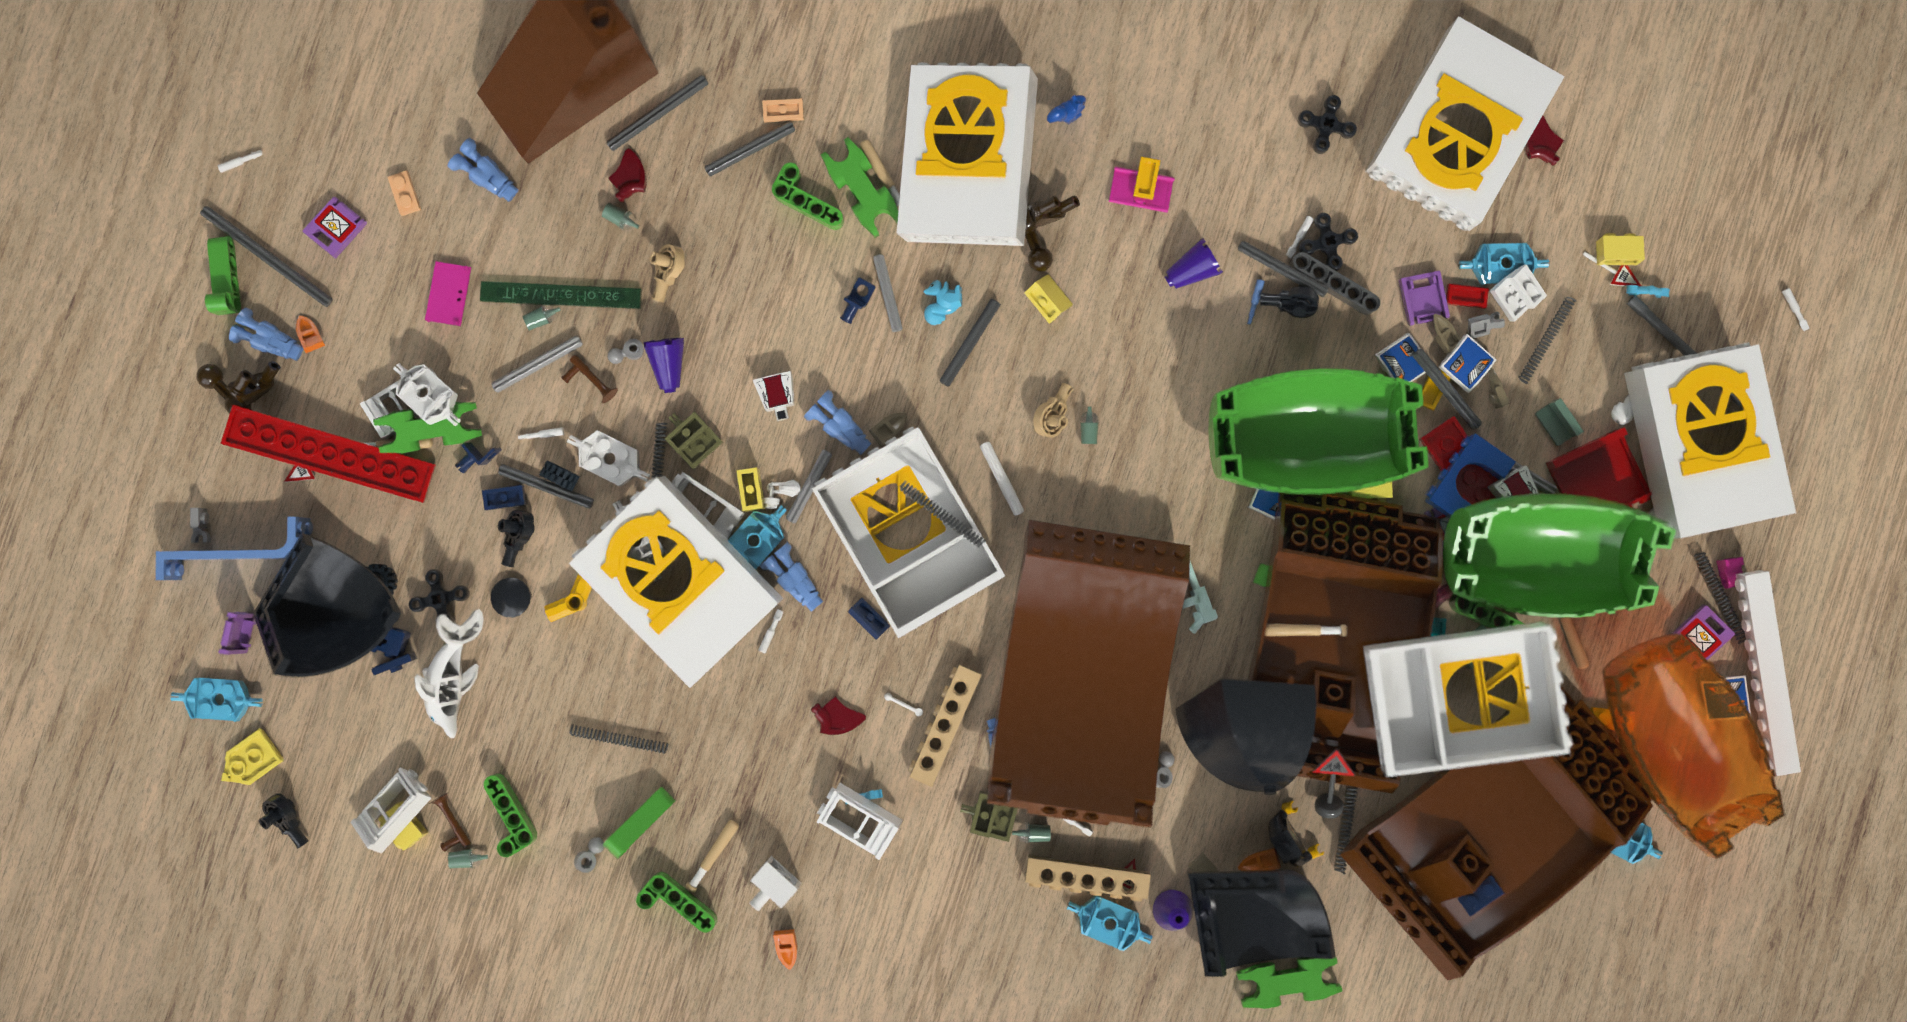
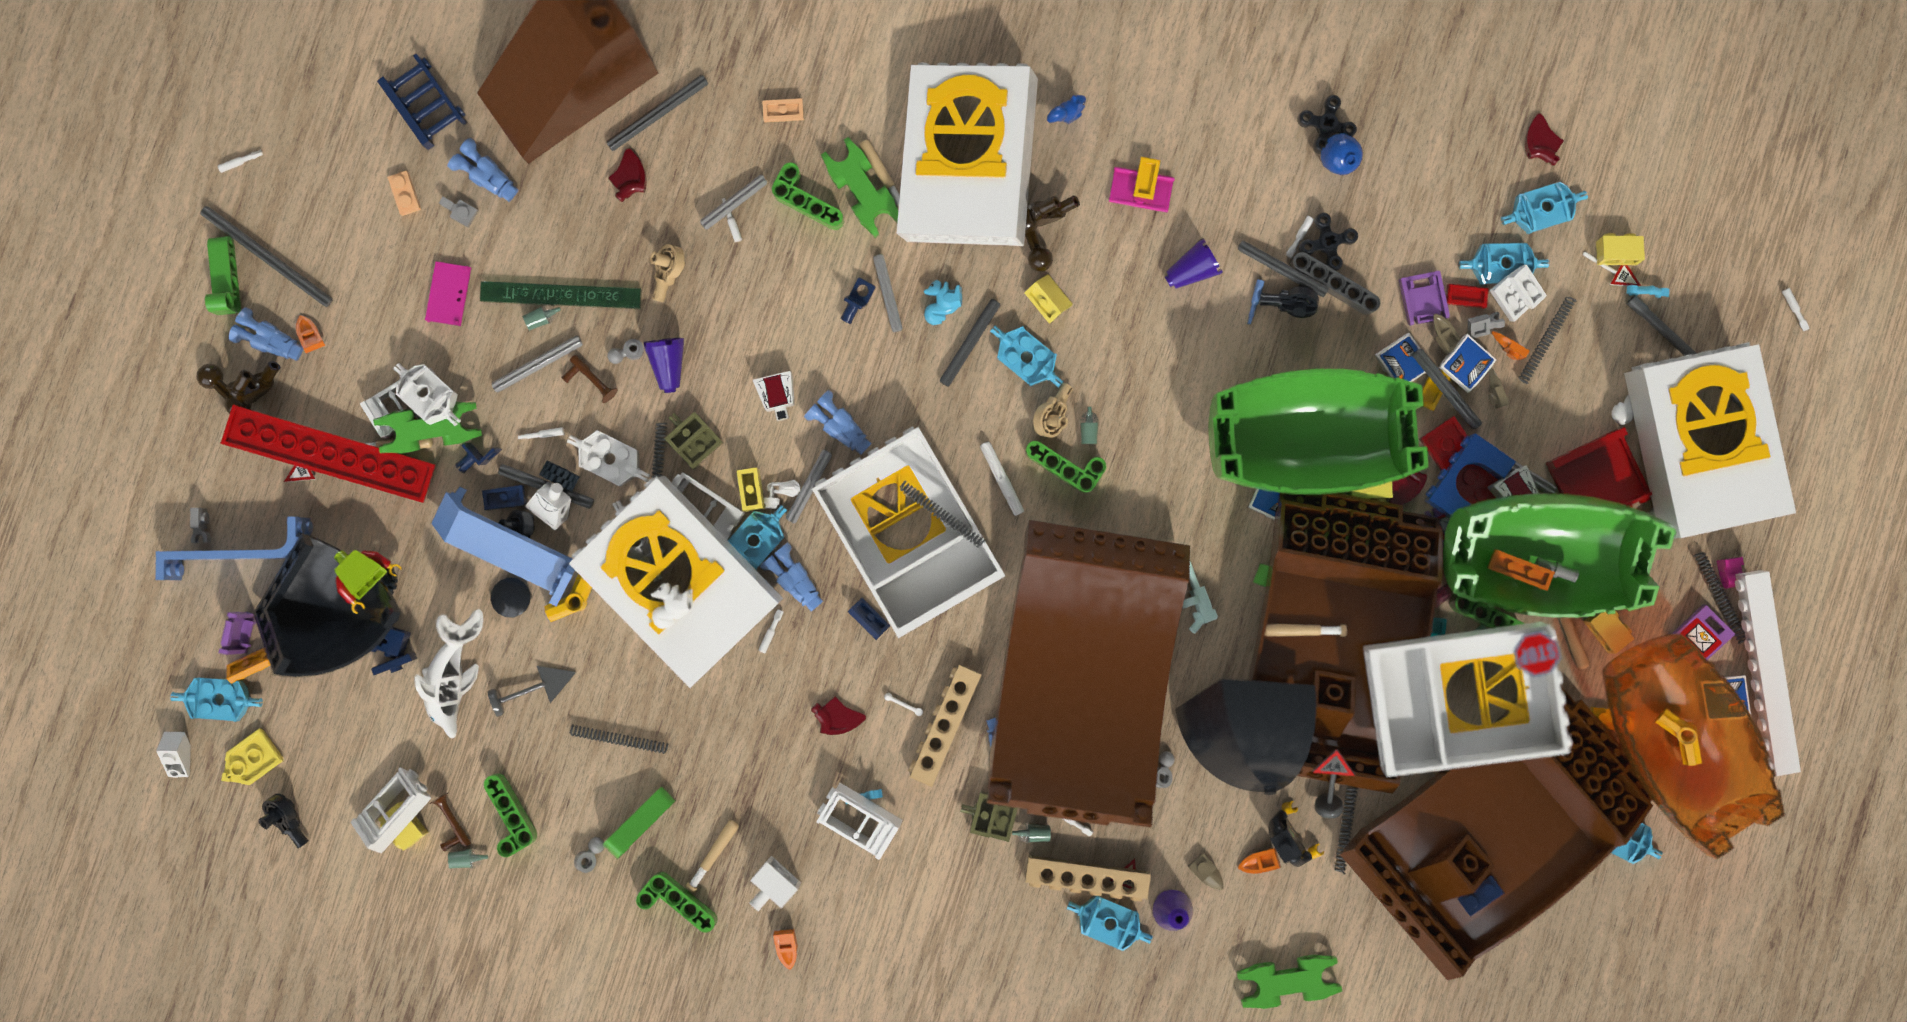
(175, 754): none -> white slope
(247, 665): none -> light orange plate
(338, 224): container -> none
(359, 573): none -> lime torso
(414, 119): none -> dark blue fence
(437, 589): black gear -> none
(461, 211): none -> light grey plate
(502, 546): none -> medium blue panel
(550, 504): none -> white torso
(552, 680): none -> dark grey piece
(620, 217): sand green piece -> none
(675, 605): none -> white animal
(733, 202): none -> light grey axle
(733, 226): none -> white piece
(750, 148): dark grey axle -> none
(888, 427): dark tan plate -> none
(1020, 341): none -> medium azure plate
(1063, 463): none -> bright green beam
(1258, 918): black panel -> none
(1342, 154): none -> blue cylinder
(1407, 488): none -> dark red arm
(1488, 76): white panel -> none
(1513, 349): none -> orange plate
(1520, 569): none -> orange plate
(1529, 211): none -> medium azure plate
(1537, 654): none -> piece
(1558, 422): sand green panel -> none
(1560, 570): none -> light grey pin
(1609, 631): none -> brick
(1688, 745): none -> yellow piece

